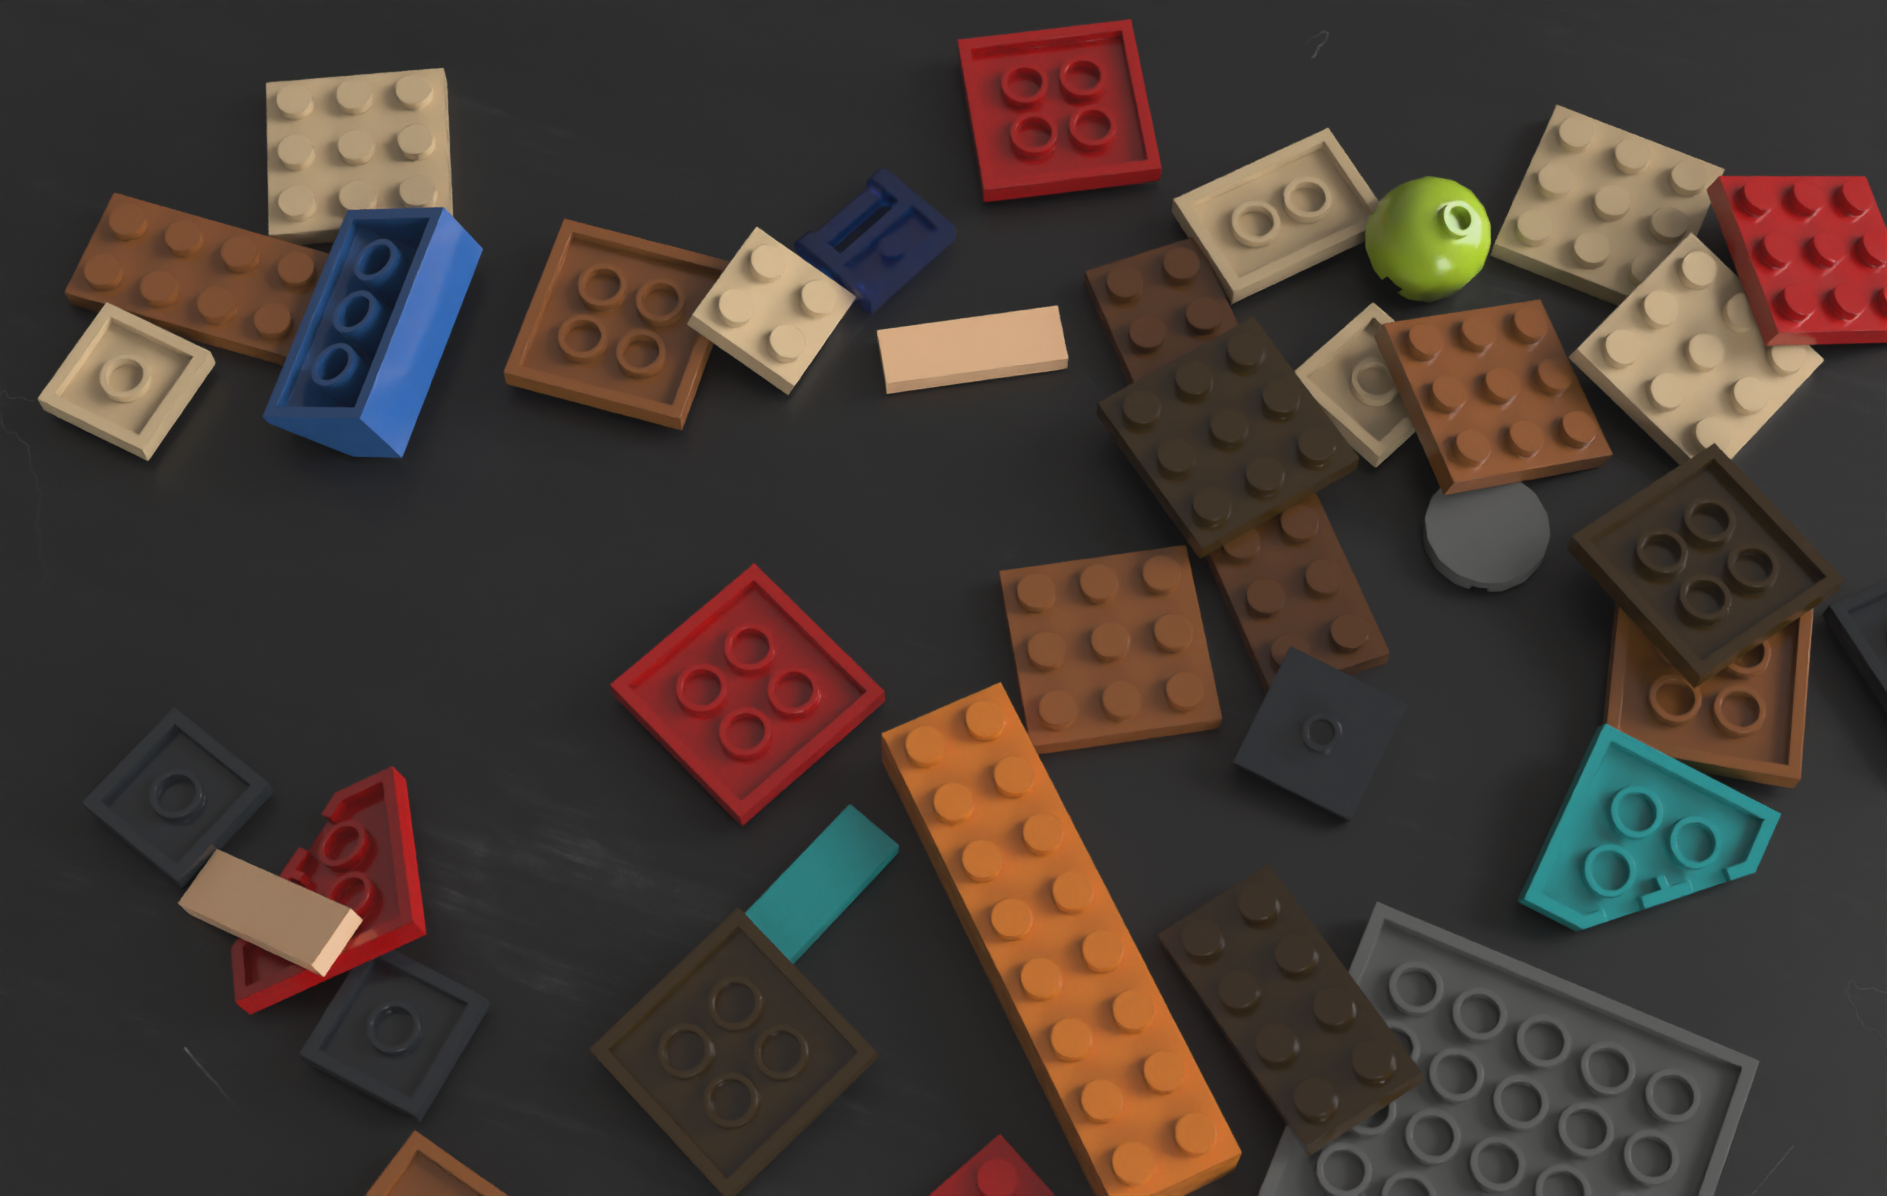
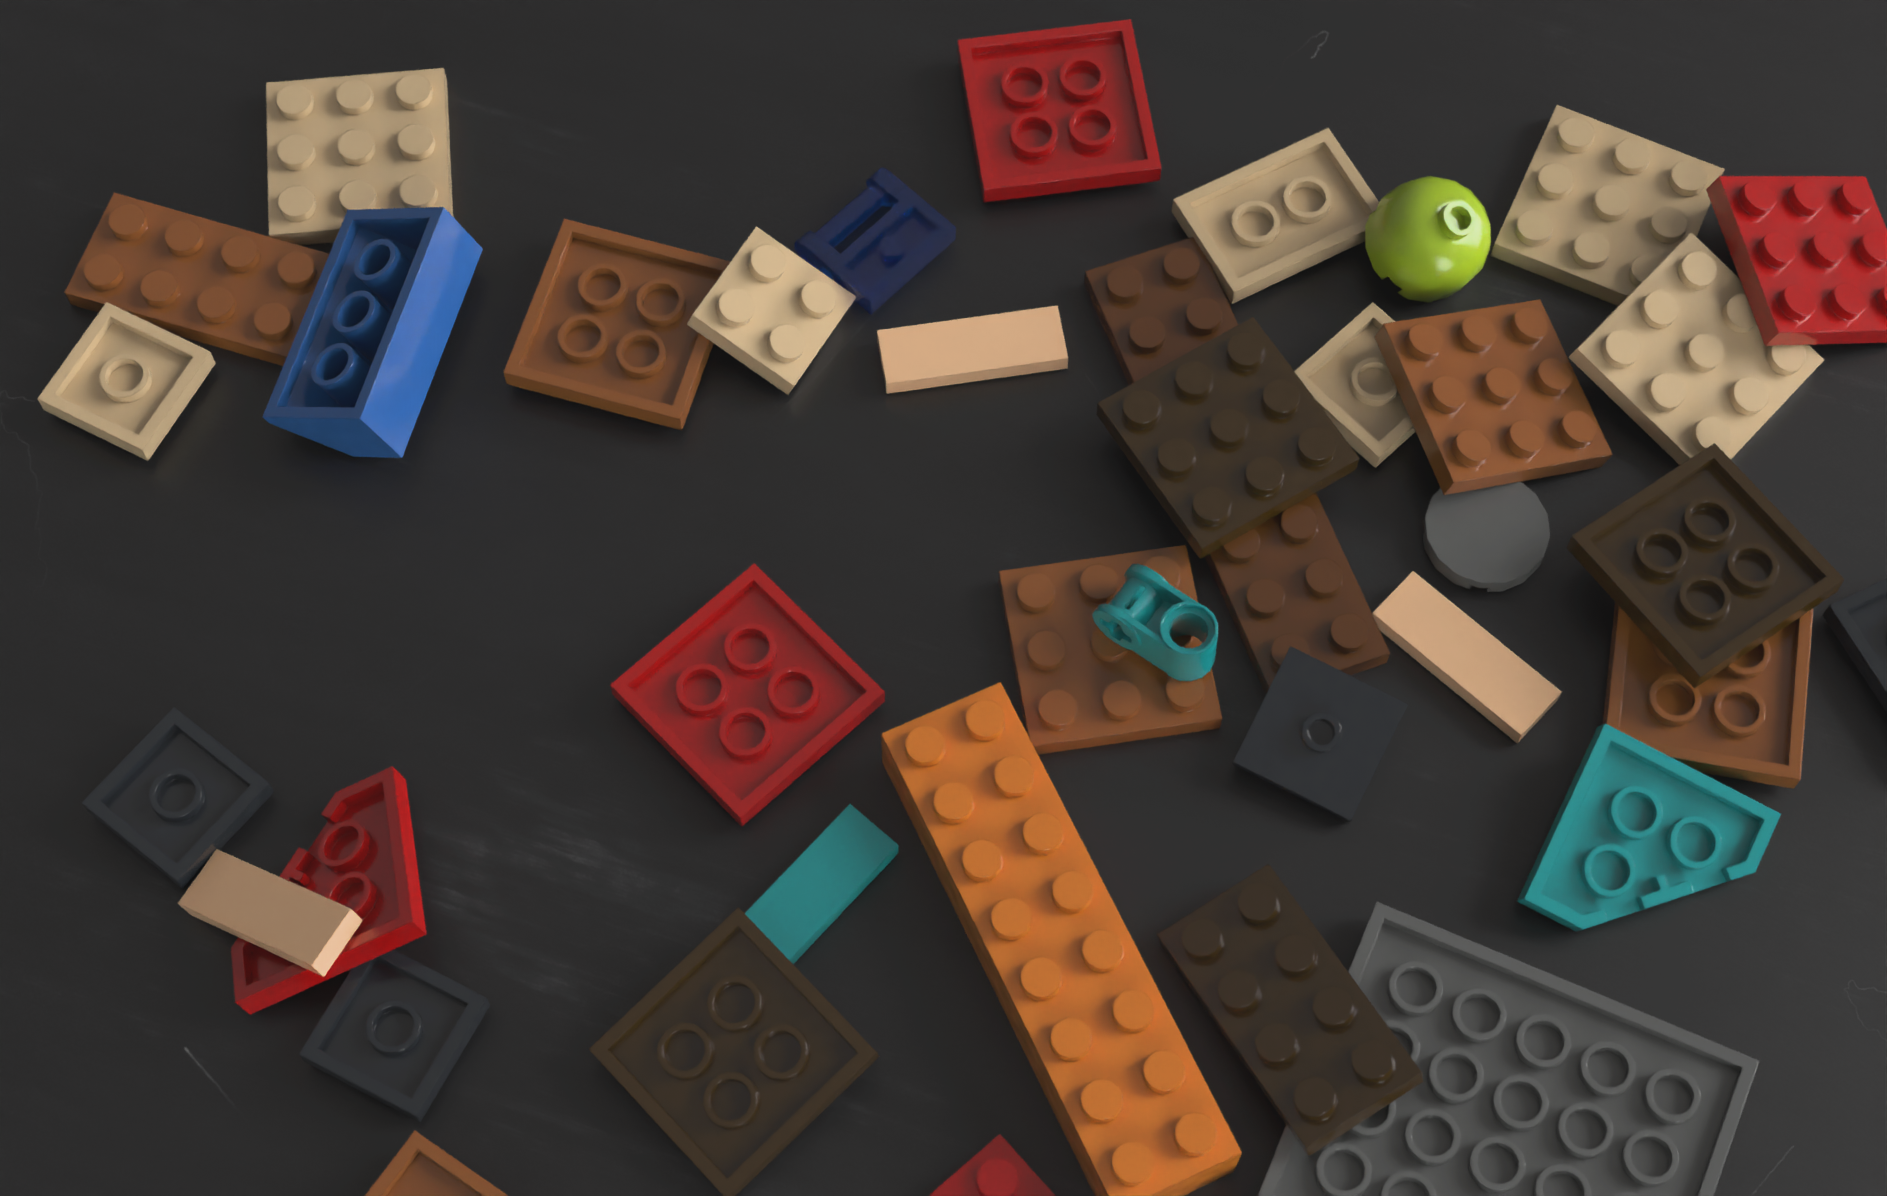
(1151, 615): none -> teal piece
(1465, 657): none -> light nougat tile

